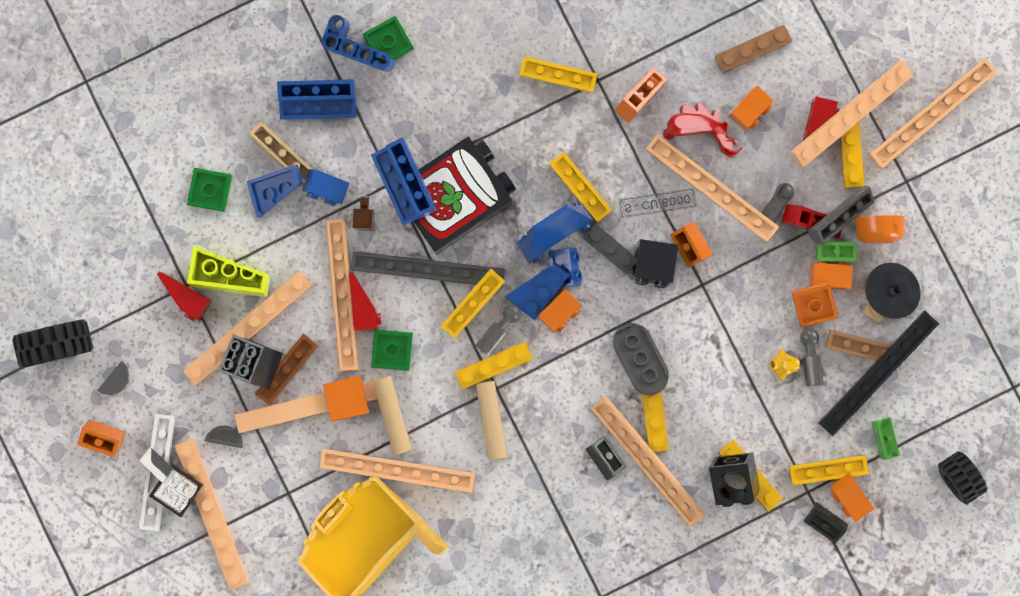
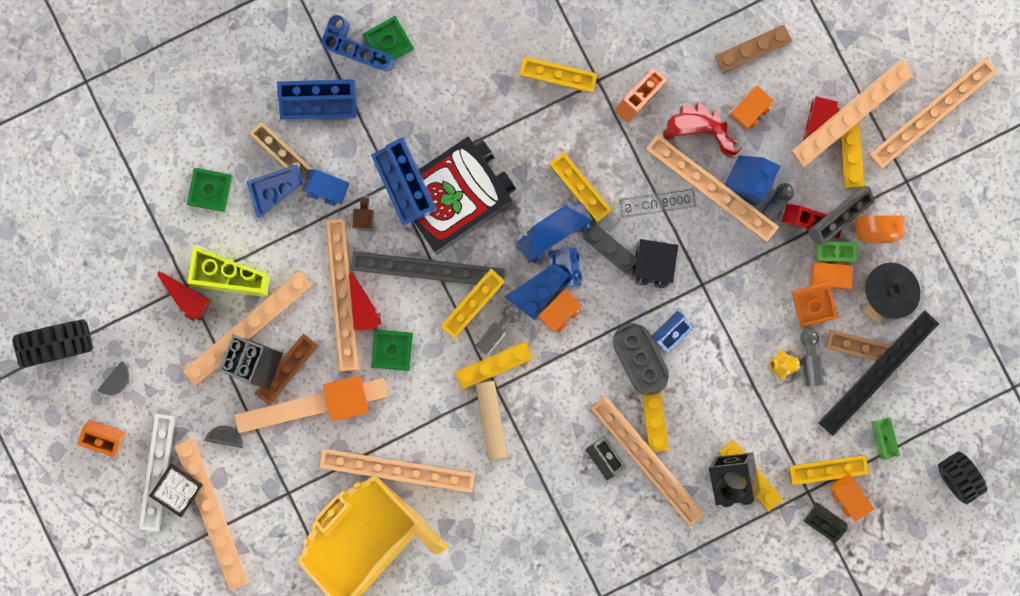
(156, 464): sticker -> none
(392, 414): tan brick -> none
(672, 331): none -> blue slope
(691, 244): orange brick -> none
(752, 178): none -> blue slope

